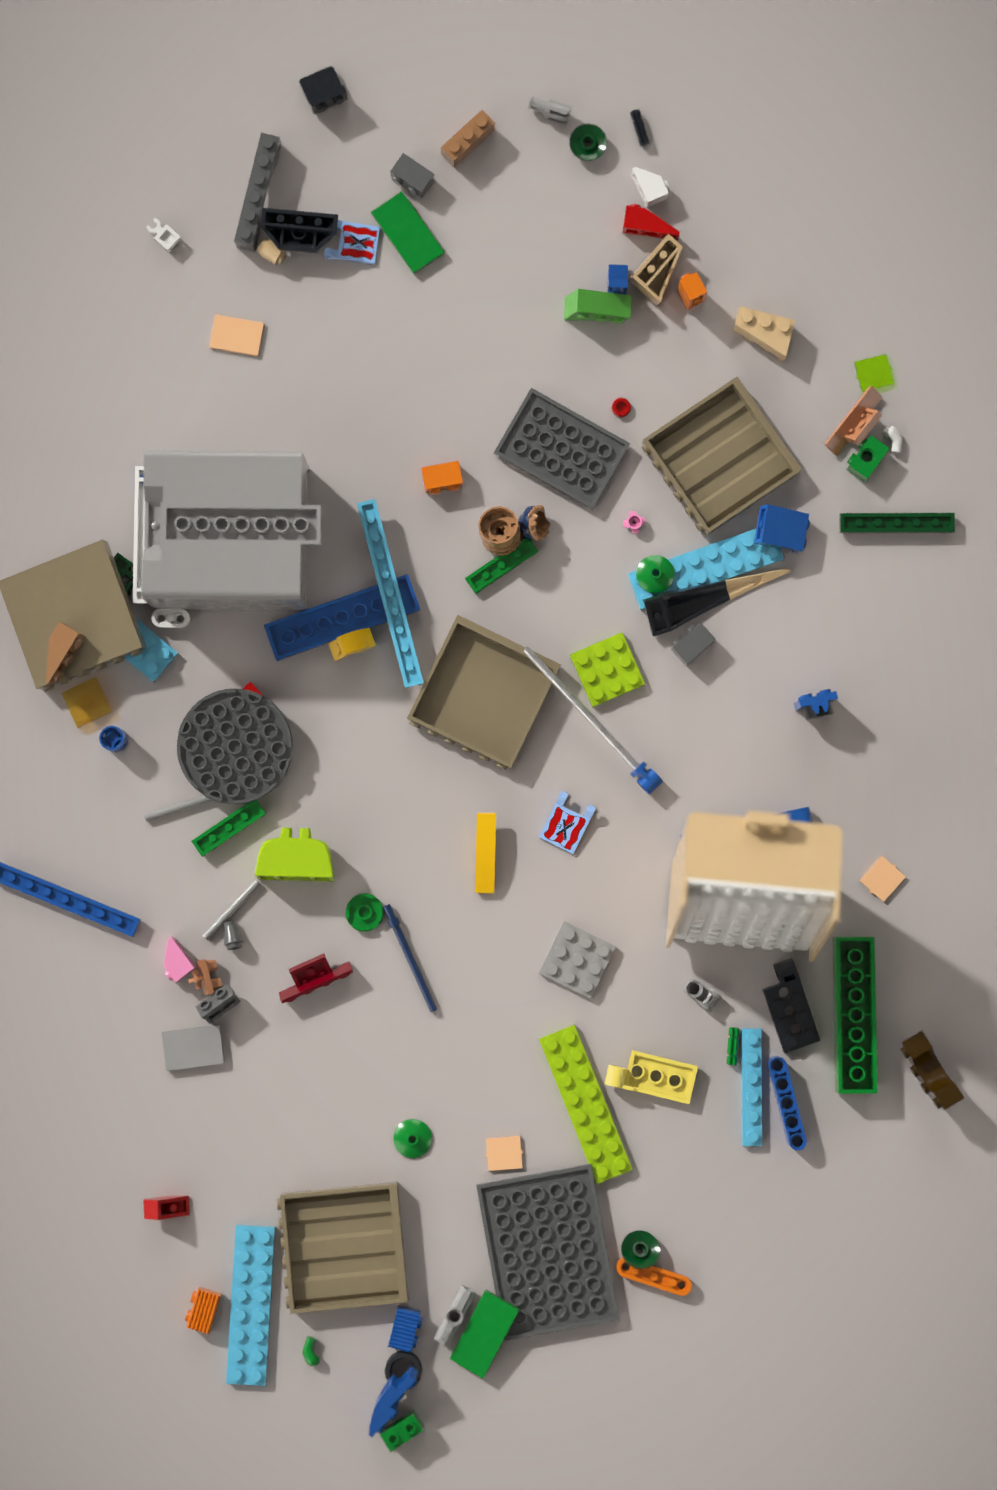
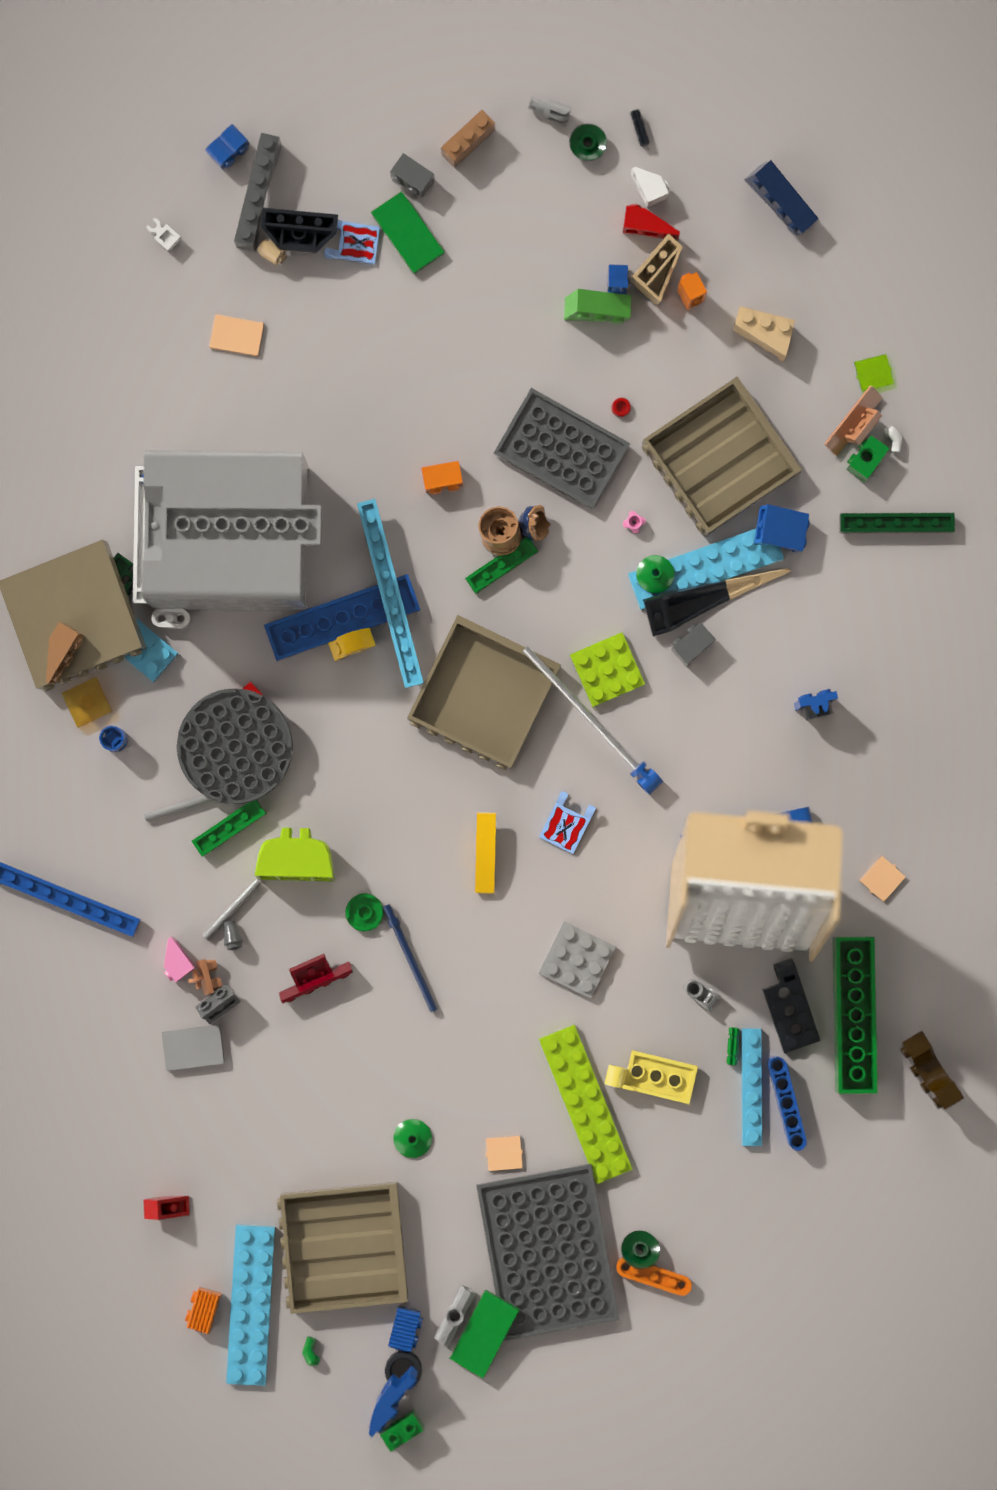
(227, 147): none -> blue brick
(323, 90): black bracket -> none
(781, 197): none -> dark blue wedge

